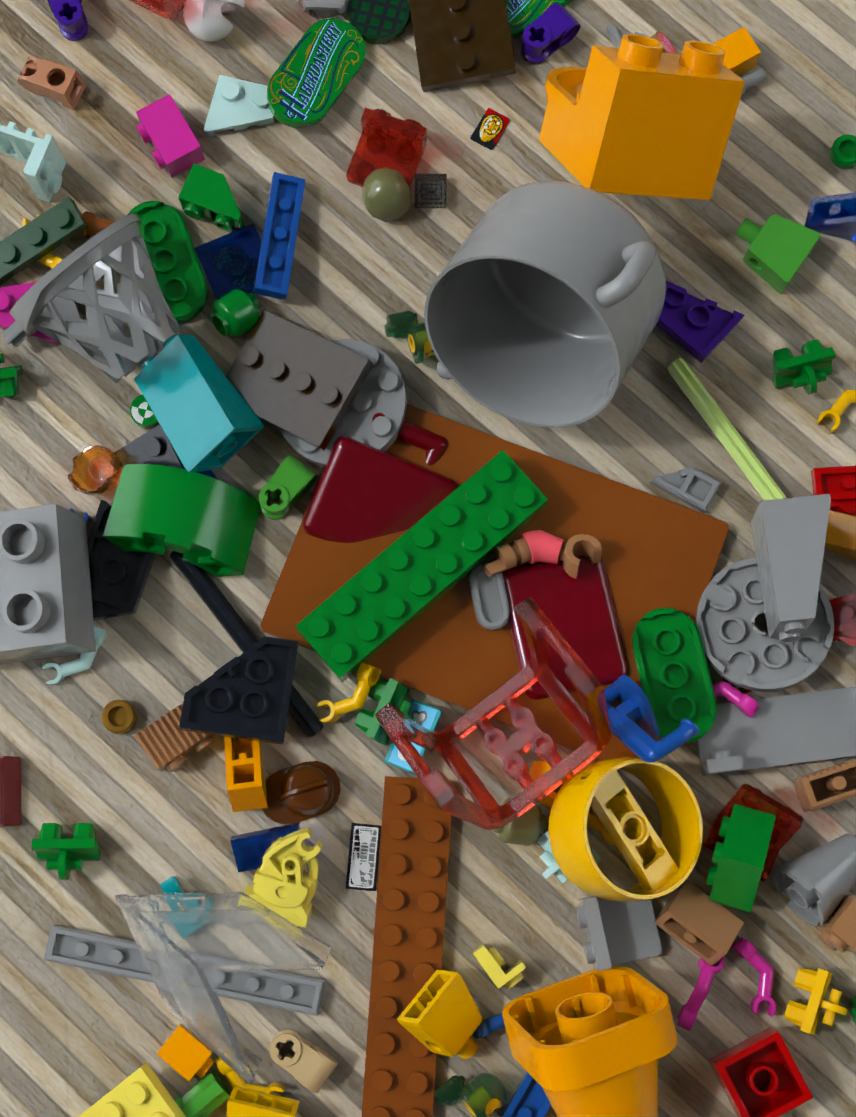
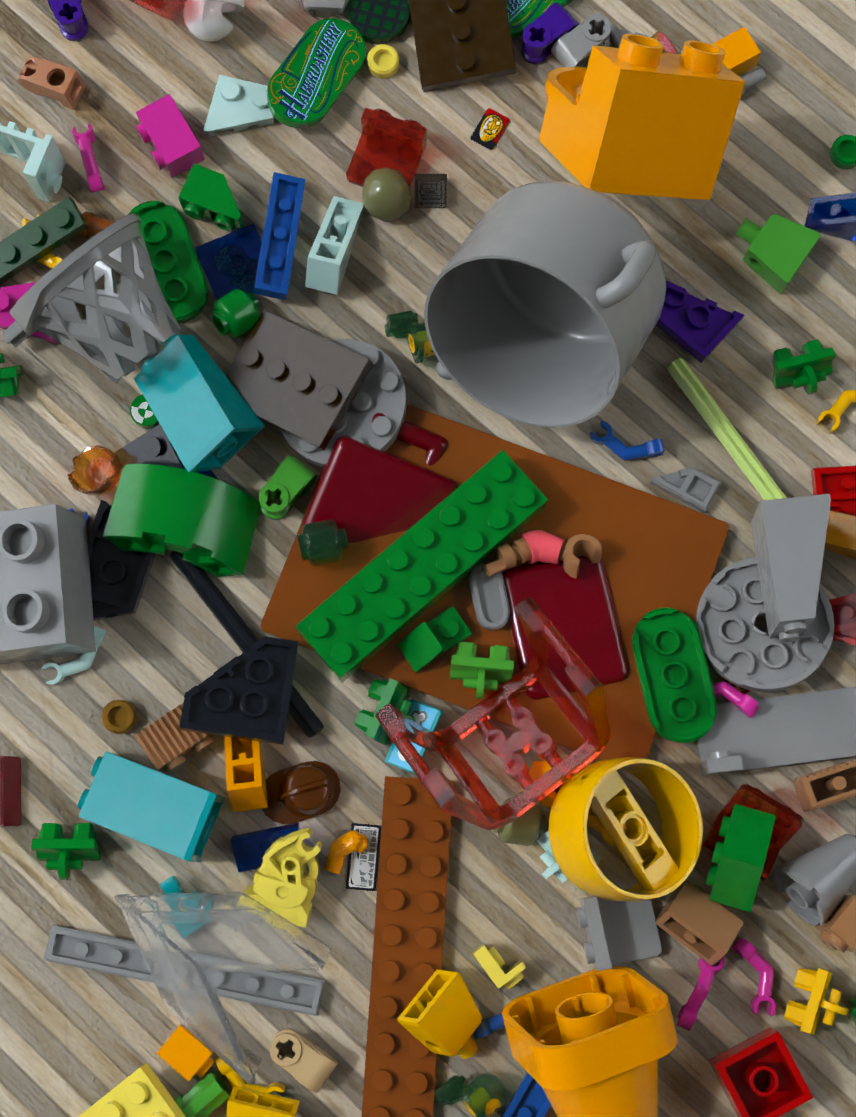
(85, 142): none -> dark pink arm
(150, 807): none -> teal slope
(322, 542): none -> clear green head
(333, 245): none -> light aqua slope
(343, 846): none -> light orange arm
(367, 677): yellow arm -> none
(383, 61): none -> light yellow tile
(433, 639): none -> green slope
(481, 672): none -> bright green hips
(575, 46): none -> light grey piece
(641, 736): blue piece -> none
(648, 449): none -> blue arm

